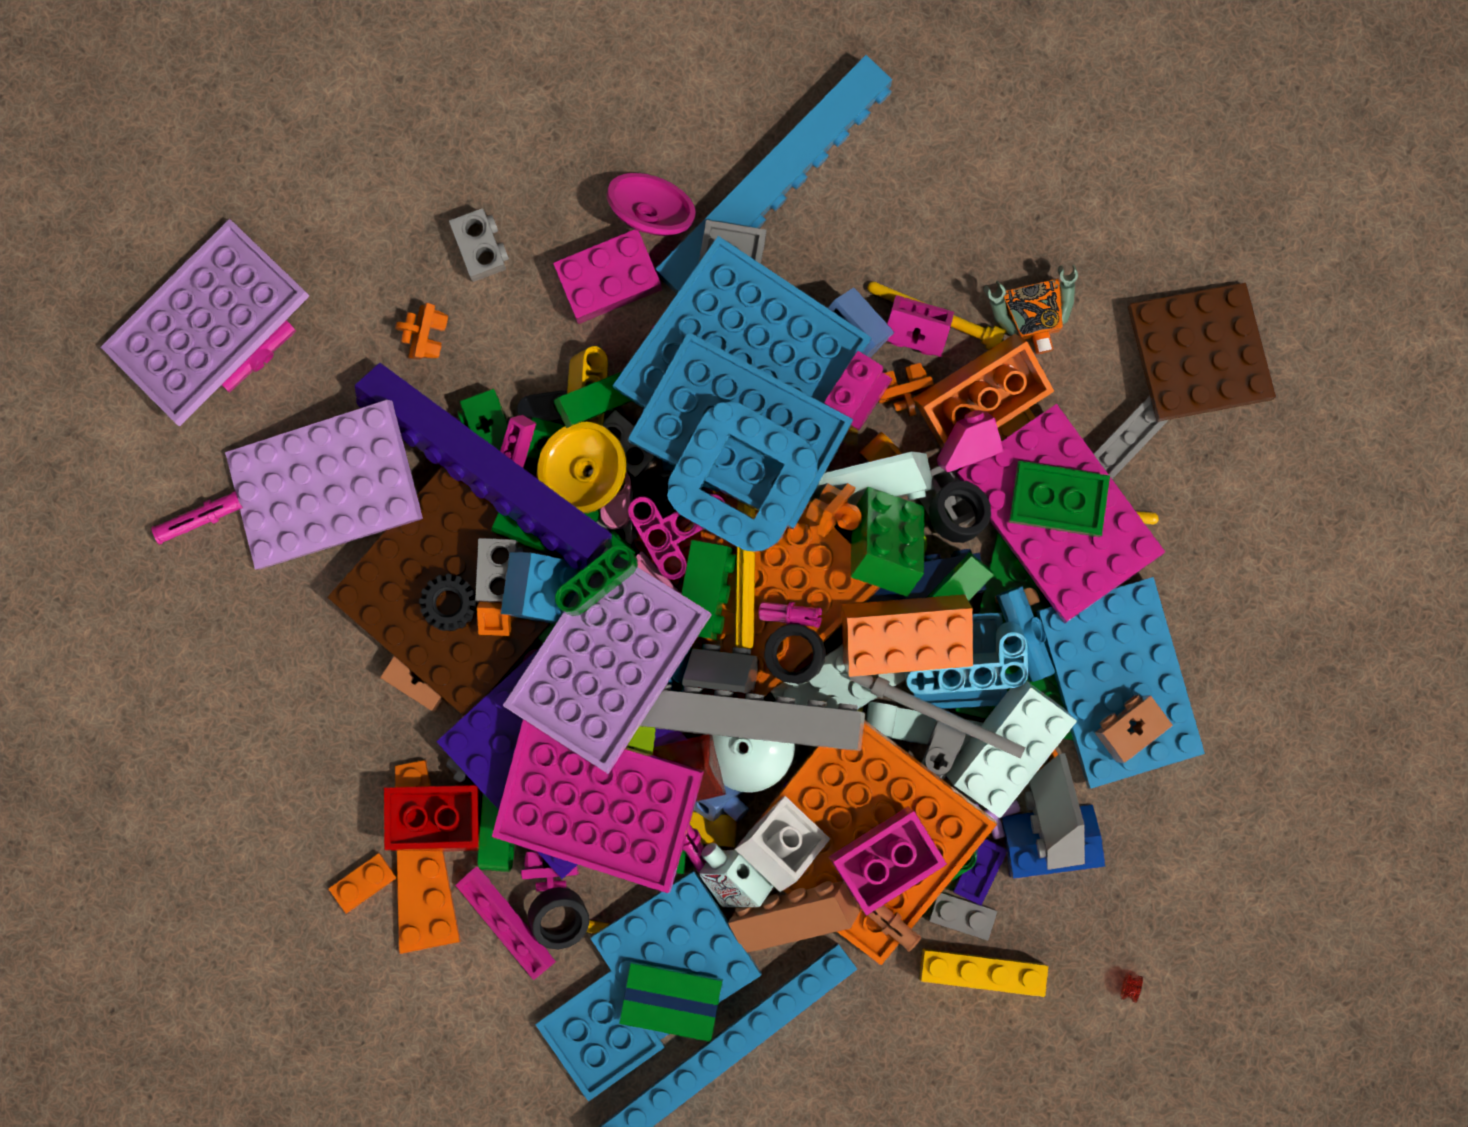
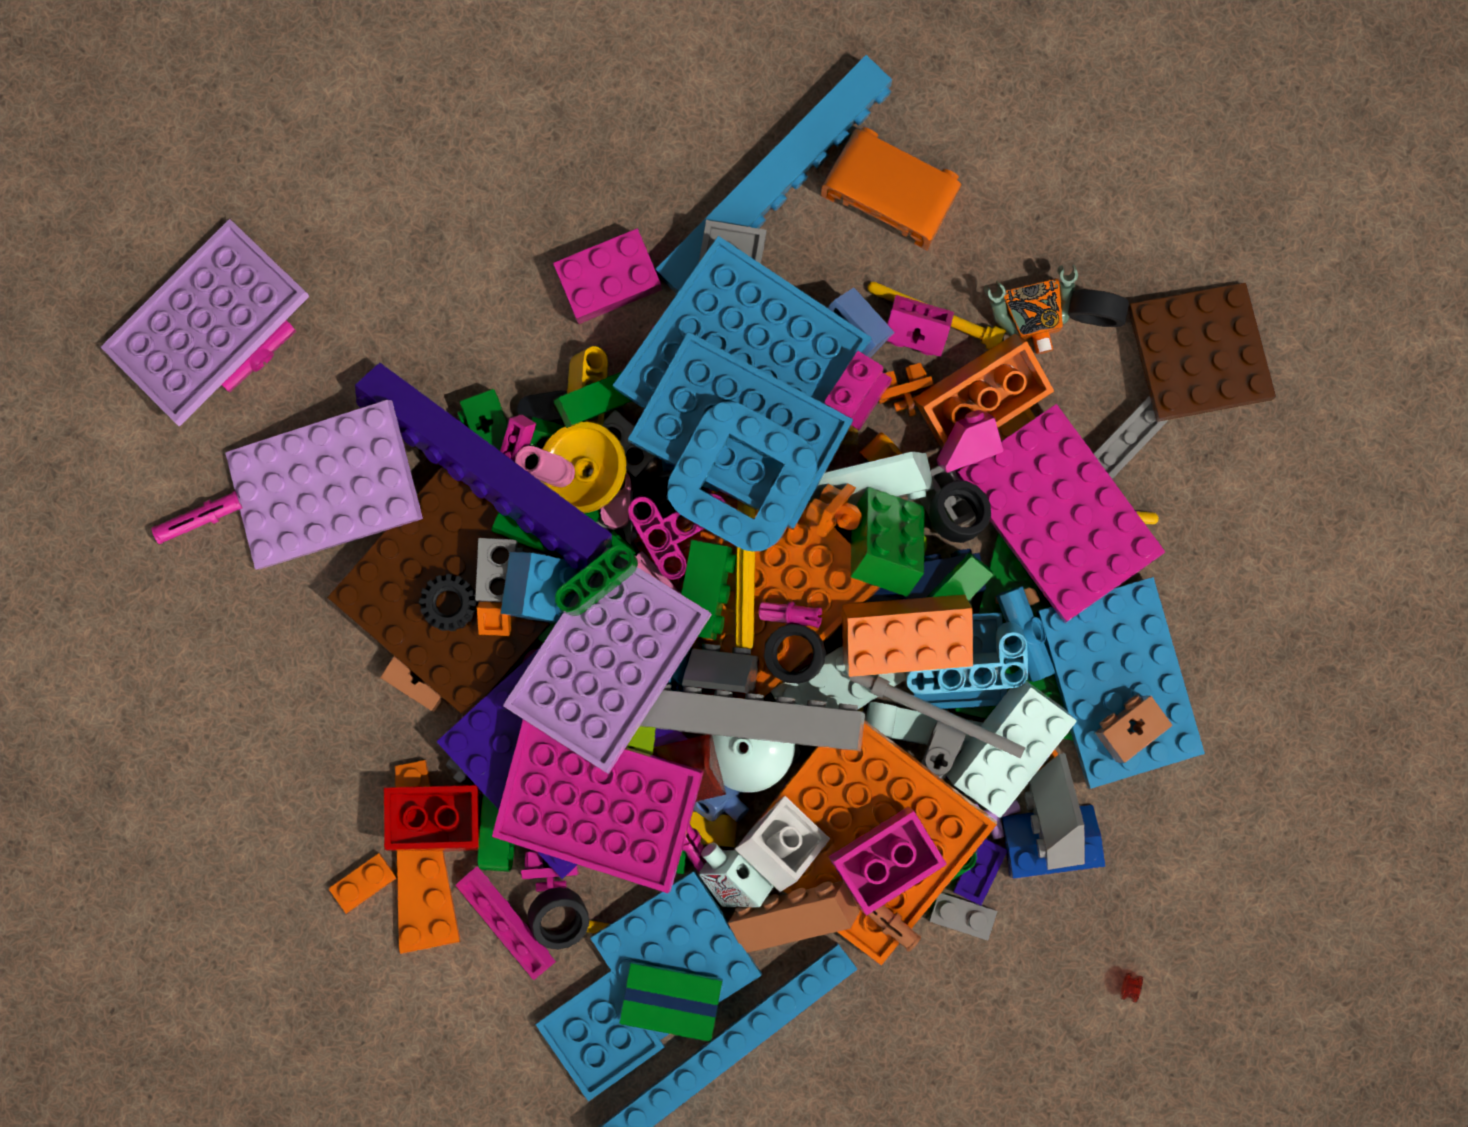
(427, 319): orange hips -> none
(473, 247): light grey brick -> none
(550, 467): none -> bright pink piece
(650, 204): dark pink dish -> none
(892, 186): none -> orange windscreen
(983, 972): yellow brick -> none
(1059, 499): green tile -> none
(1098, 308): none -> black tyre

